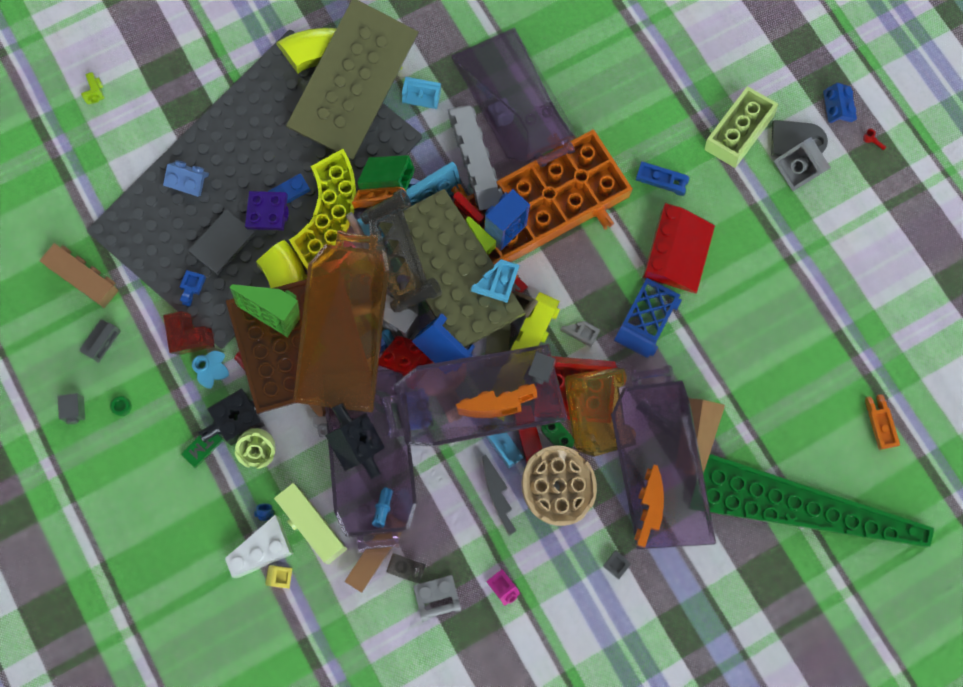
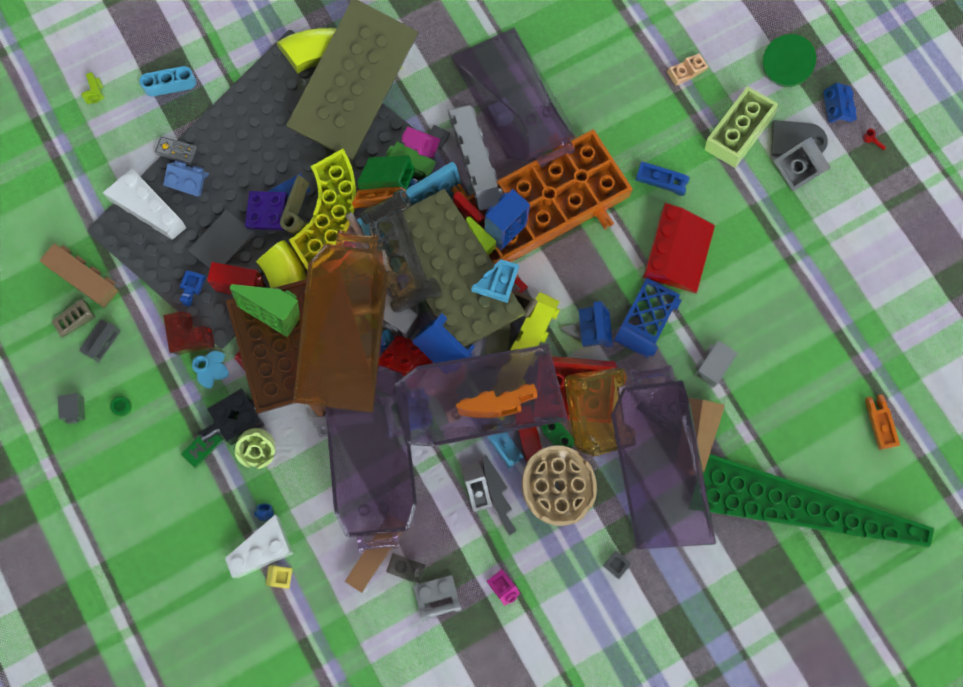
(82, 319): none -> dark tan slope
(140, 200): none -> white wedge
(159, 78): none -> medium azure beam
(175, 150): none -> tile
(223, 276): none -> red brick
(290, 221): none -> olive door
(310, 523): yellowish green brick -> none
(355, 441): black brick -> none
(382, 508): dark azure axle -> none
(421, 92): medium azure hinge -> none
(421, 142): none -> dark pink window
(422, 164): none -> bright green window
(441, 134): none -> dark grey plate
(476, 487): none -> light grey slope
(541, 368): dark grey brick -> none
(596, 325): none -> blue bracket
(653, 498): orange slope -> none
(687, 70): none -> light nougat slope
(715, 363): none -> light grey hinge
(789, 60): none -> green piece

